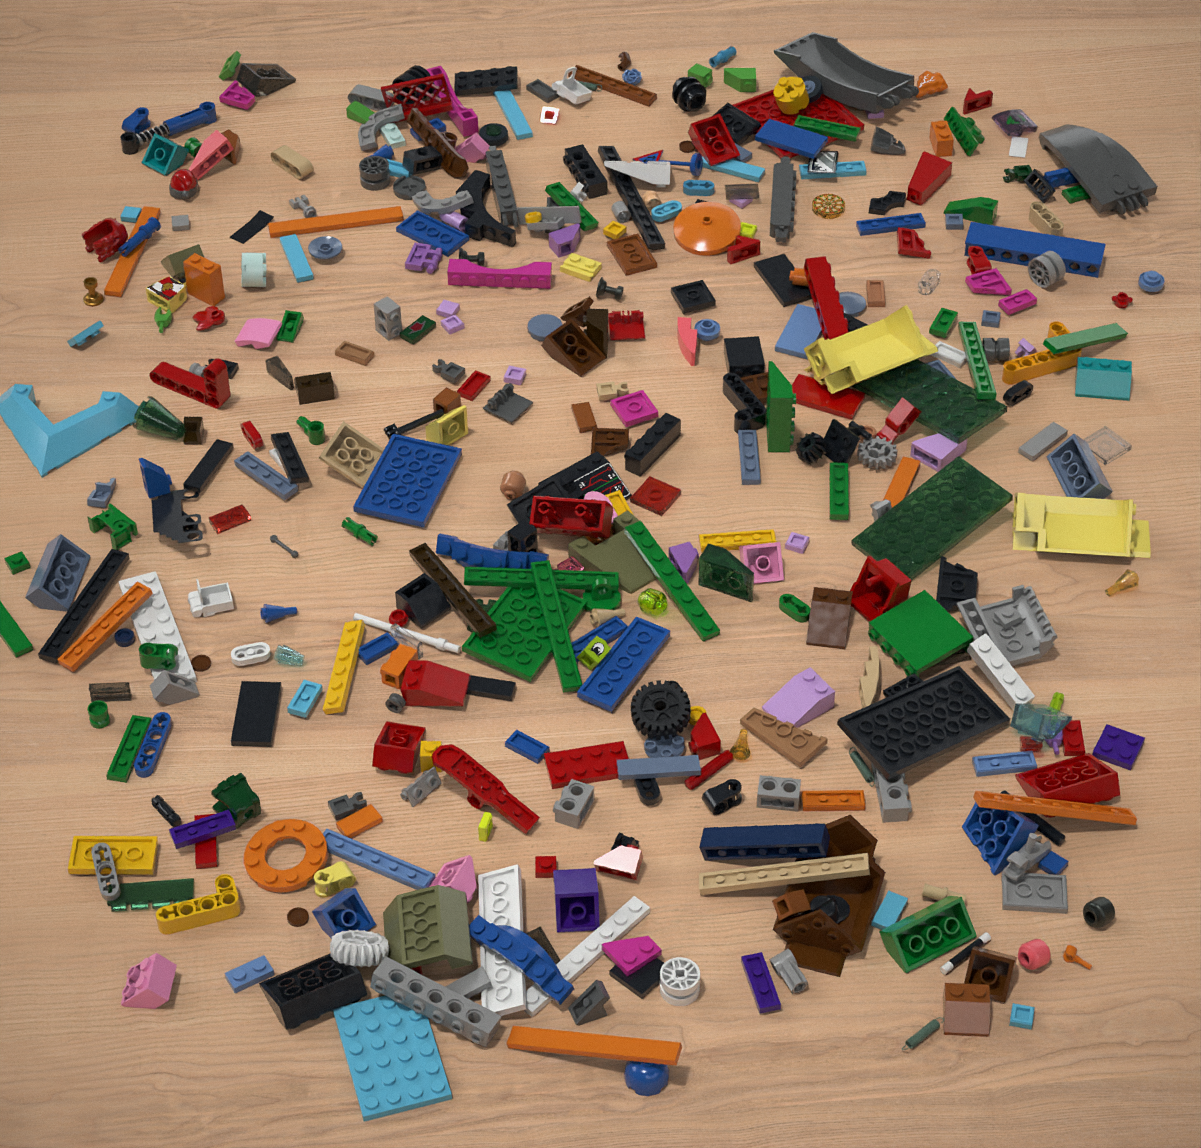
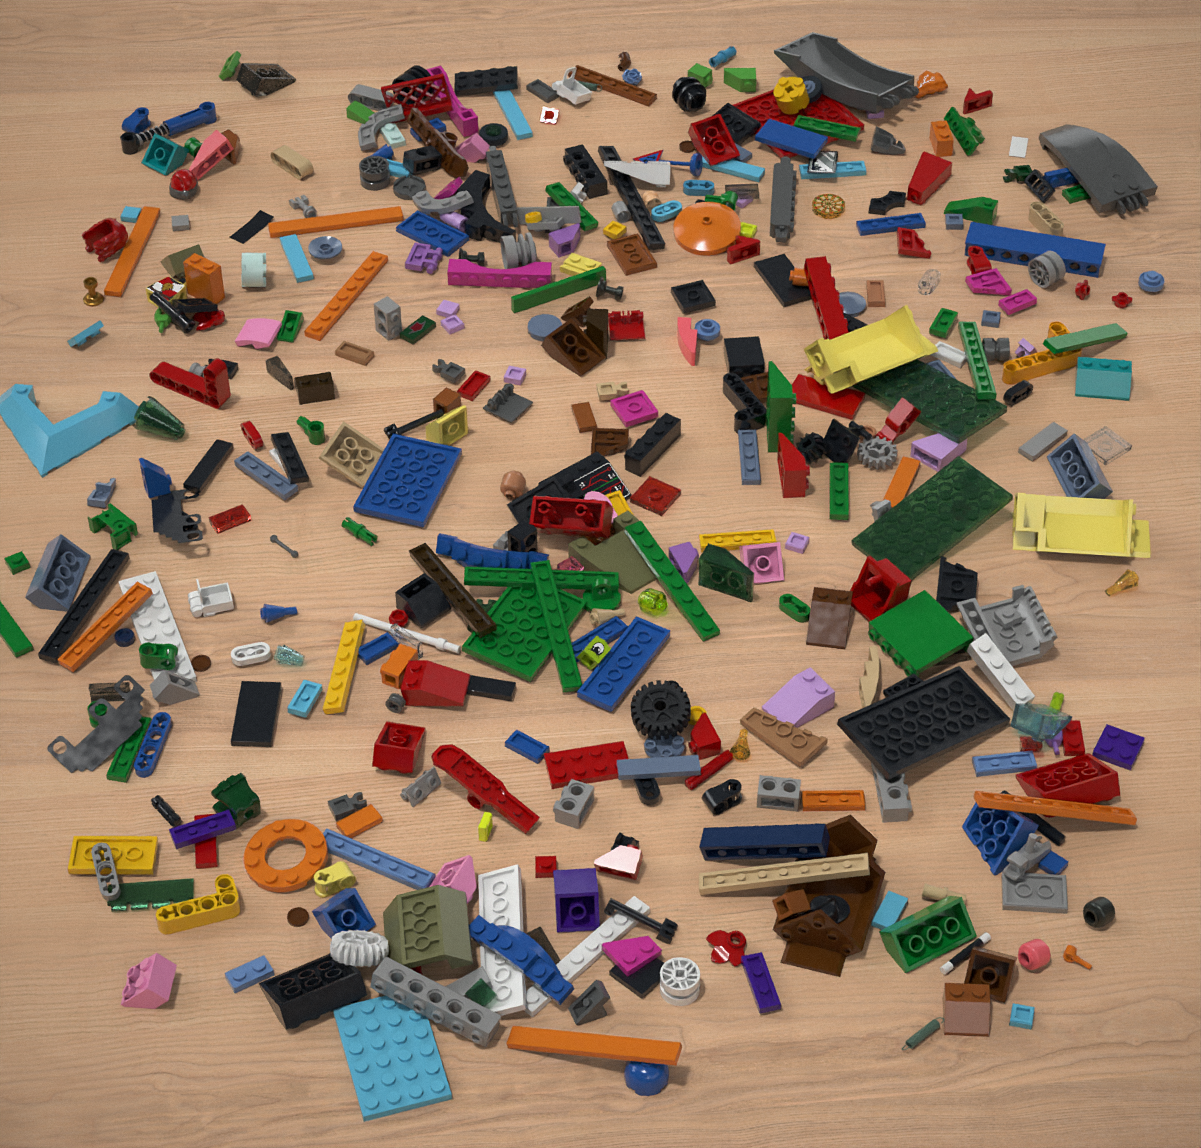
(112, 731): none -> black piece
(144, 232): blue pin -> none
(177, 316): none -> black pin
(194, 305): none -> black tile
(194, 430): dark brown panel -> none
(237, 96): dark pink wing -> none
(346, 296): none -> orange plate
(426, 751): yellow brick -> none
(449, 189): none -> dark pink wing
(481, 993): none -> clear green plate
(516, 252): none -> light grey wheel
(557, 289): none -> green tile
(665, 930): none -> black hinge
(724, 949): none -> red plate
(728, 198): none -> green axle
(787, 967): light grey piece -> none
(791, 469): none -> red slope
(799, 332): medium blue tile -> none
(864, 770): sand green piece -> none
(1014, 122): slope -> none
(1082, 289): none -> red plate

